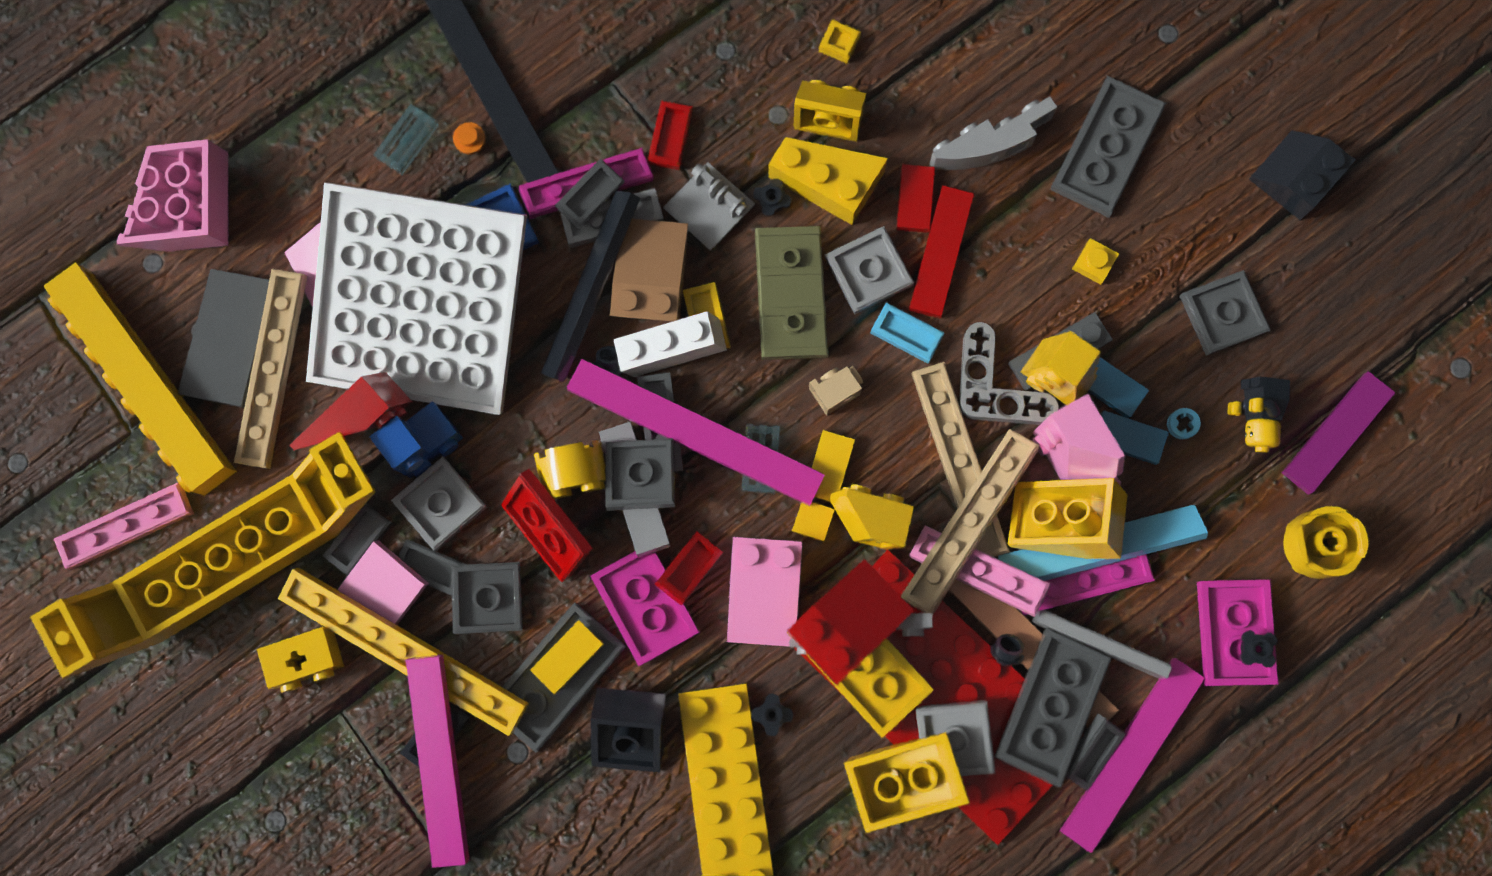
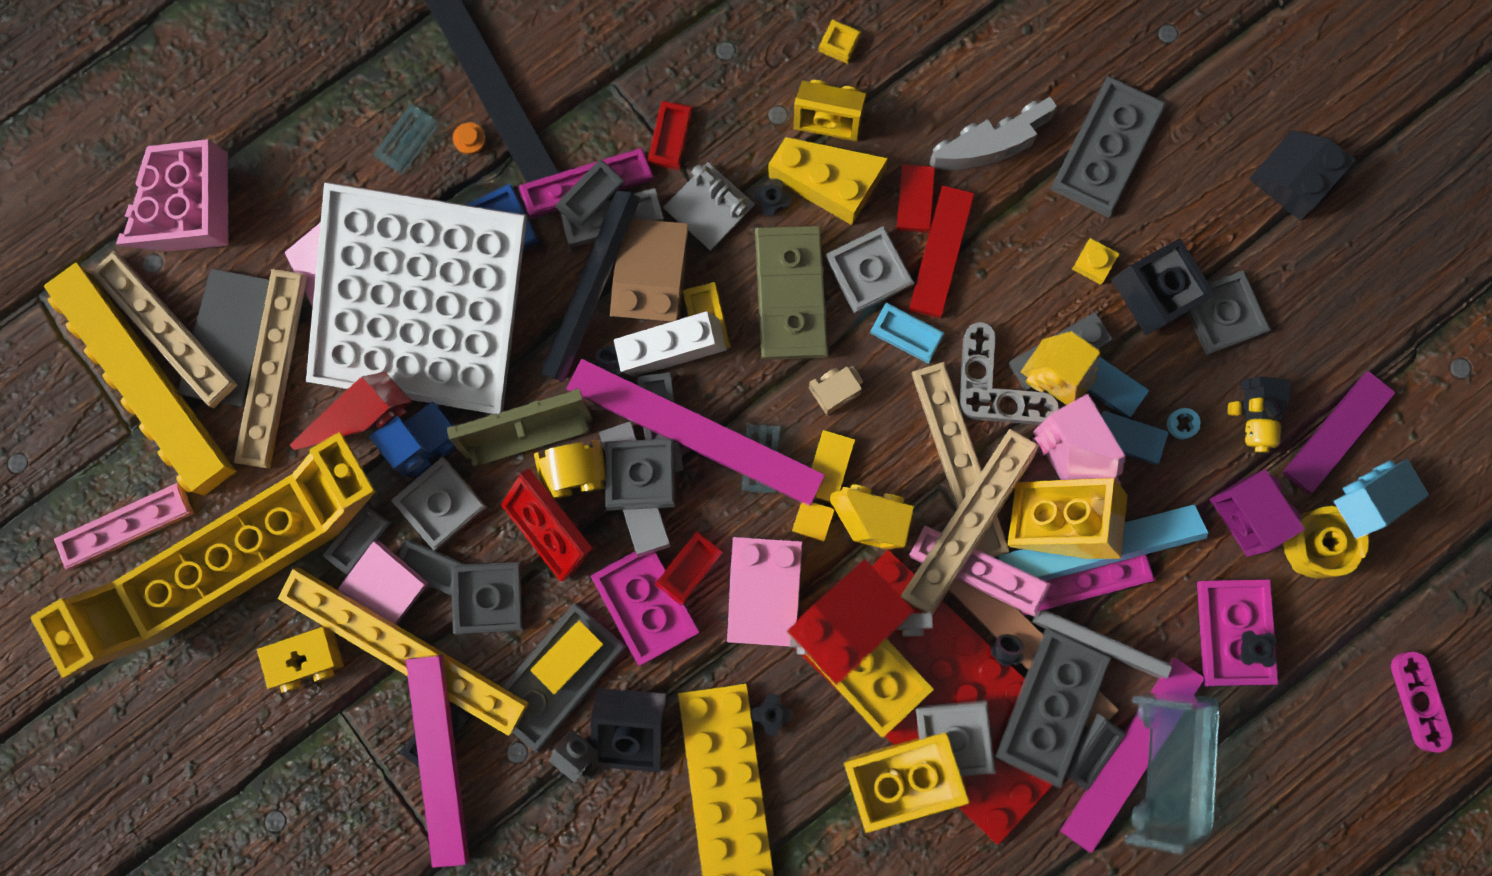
(164, 329): none -> tan tile
(522, 428): none -> olive container
(572, 755): none -> dark grey bracket
(1162, 286): none -> black slope
(1180, 772): none -> clear light blue windscreen
(1258, 513): none -> magenta brick
(1380, 497): none -> medium azure brick
(1421, 729): none -> dark pink beam

